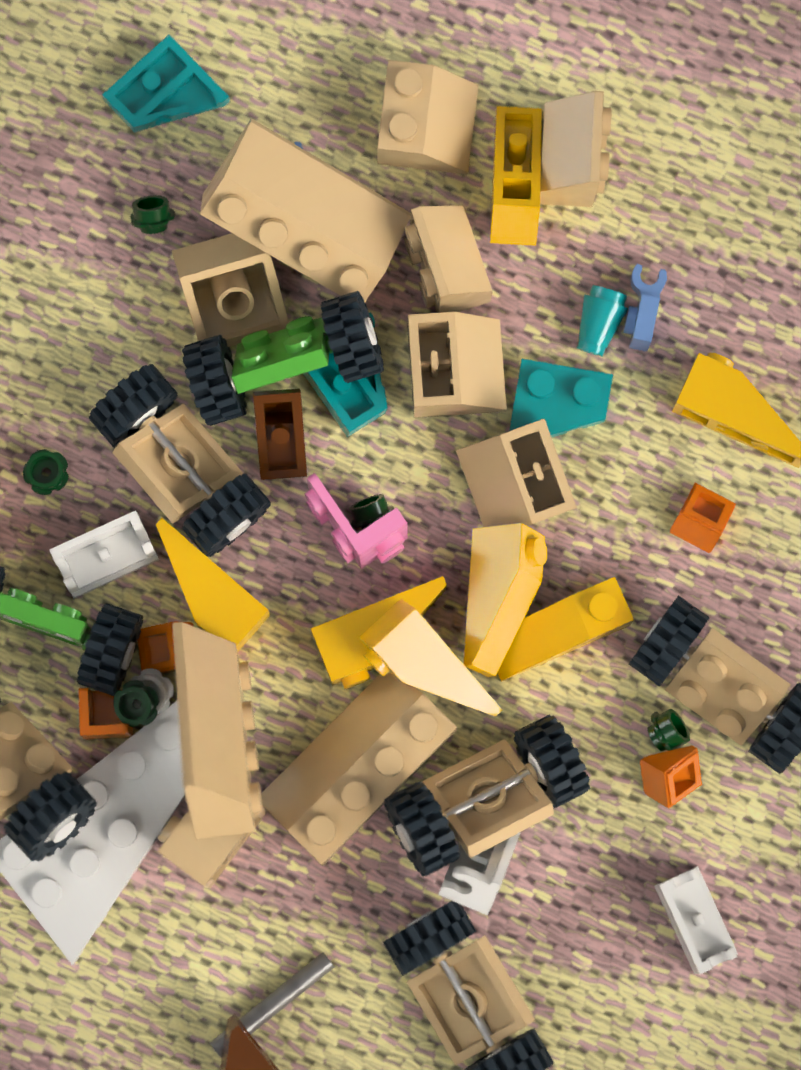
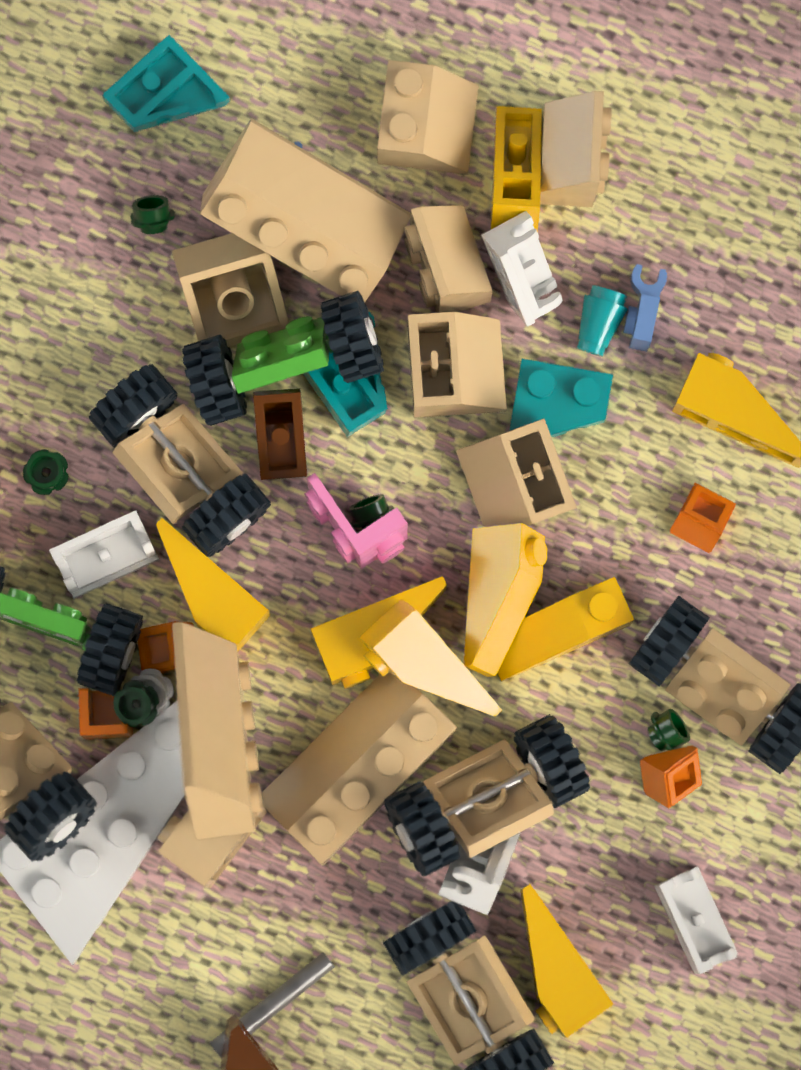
(522, 267): none -> white hinge
(560, 976): none -> yellow slope

